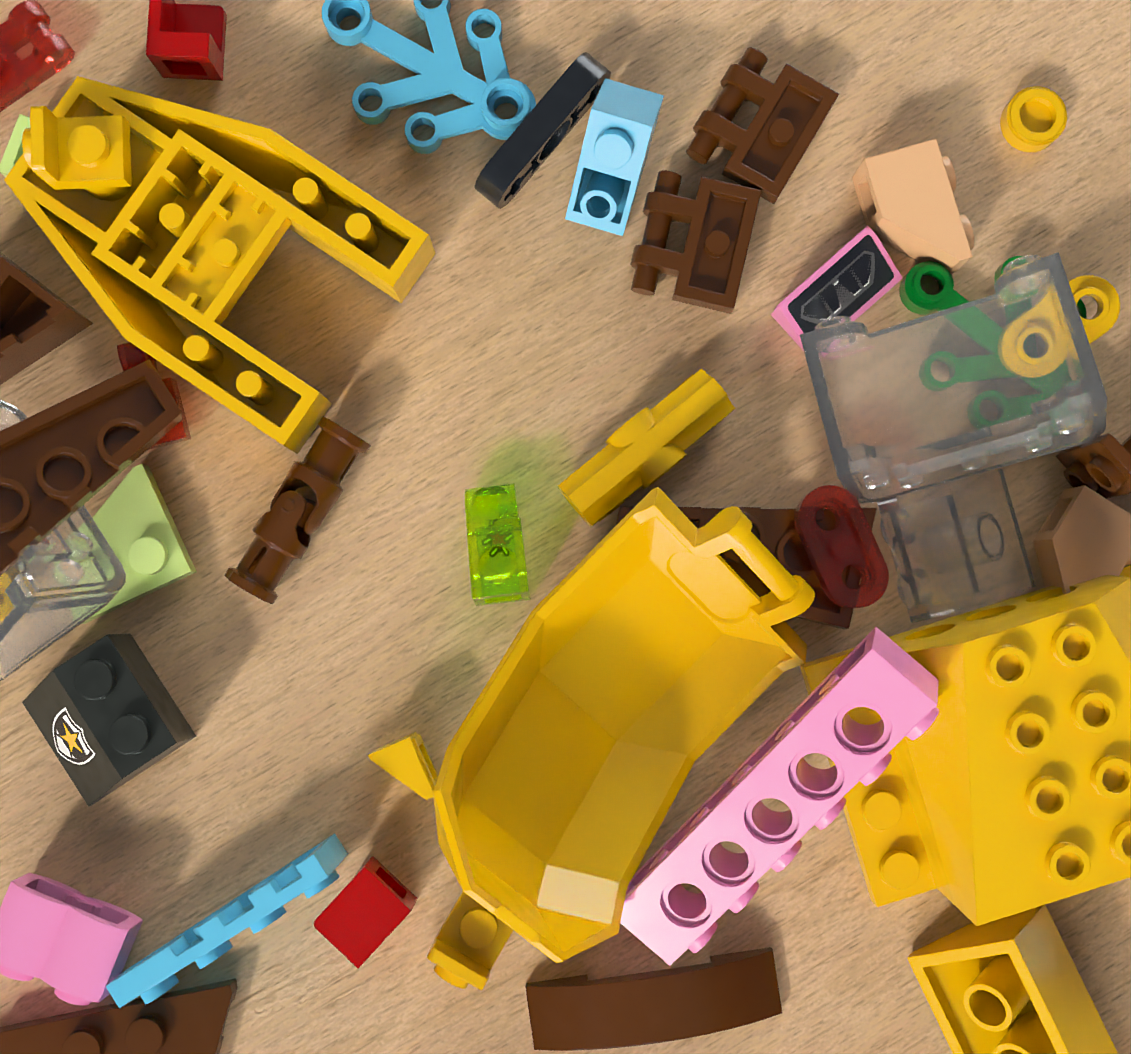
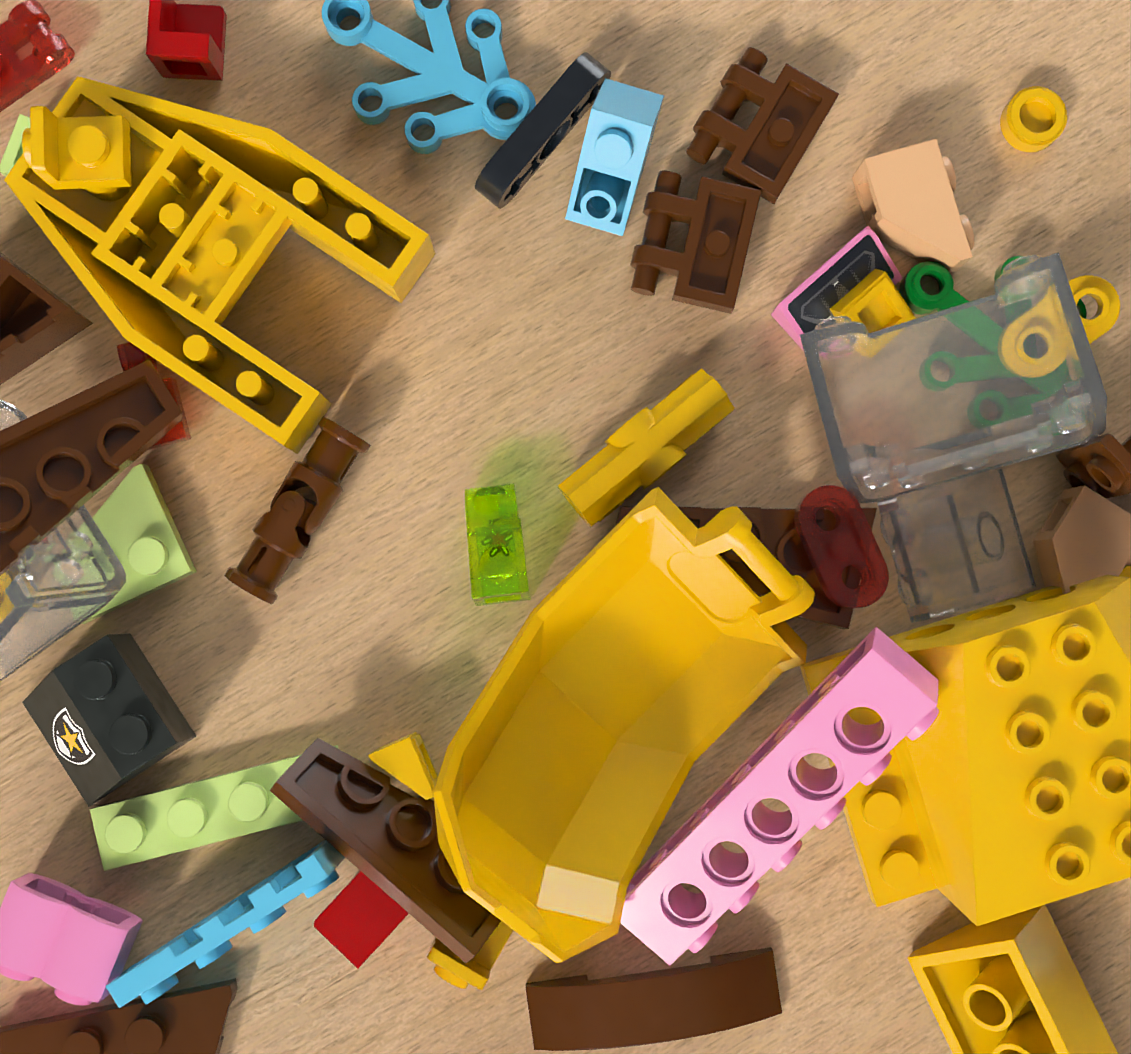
(191, 815): none -> yellowish green plate
(387, 839): none -> reddish brown wing
(874, 303): none -> yellow tile

